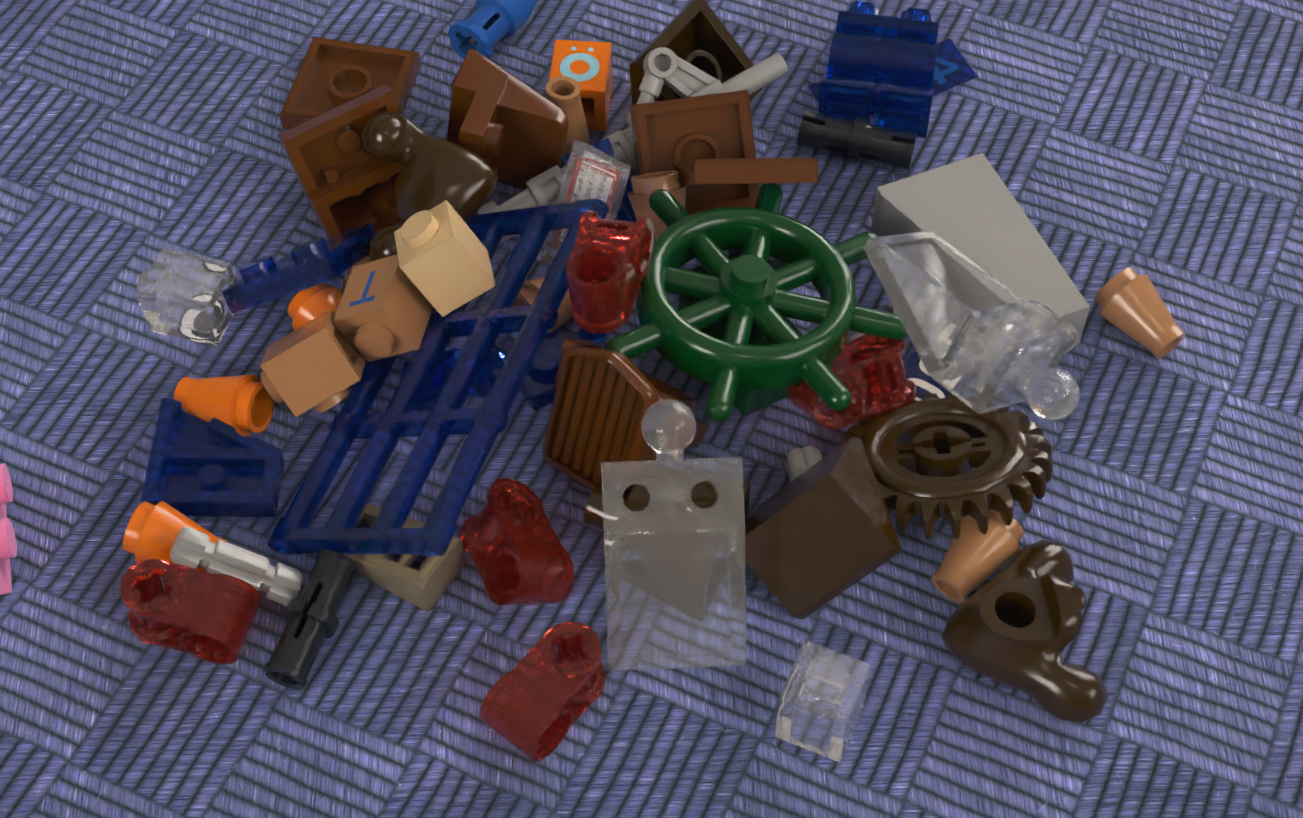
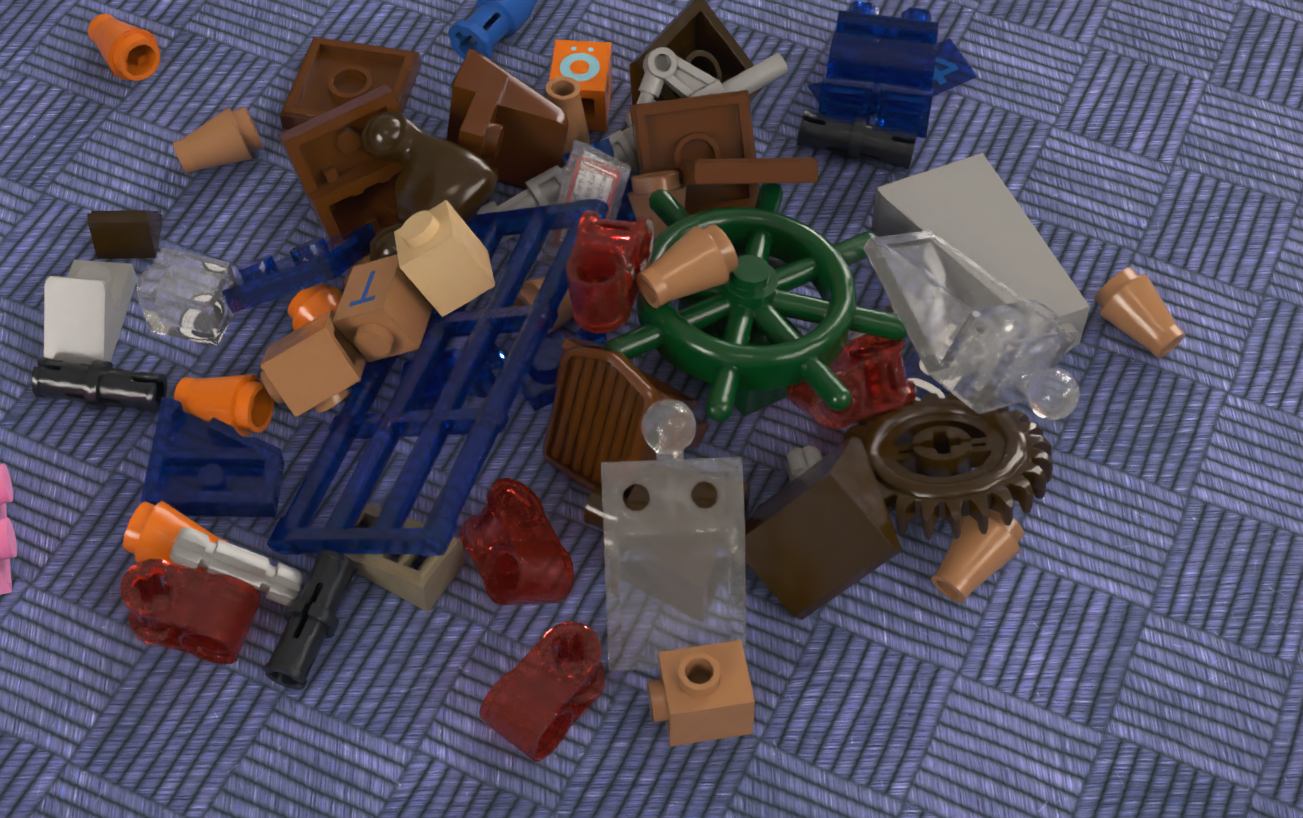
(86, 310): none -> light grey slope
(99, 385): none -> black pin
(125, 233): none -> dark brown slope
(126, 48): none -> orange cone
(220, 141): none -> medium nougat cone
(689, 266): none -> medium nougat cone
(703, 693): none -> medium nougat brick
(822, 700): clear brick -> none
(1021, 626): dark brown head -> none

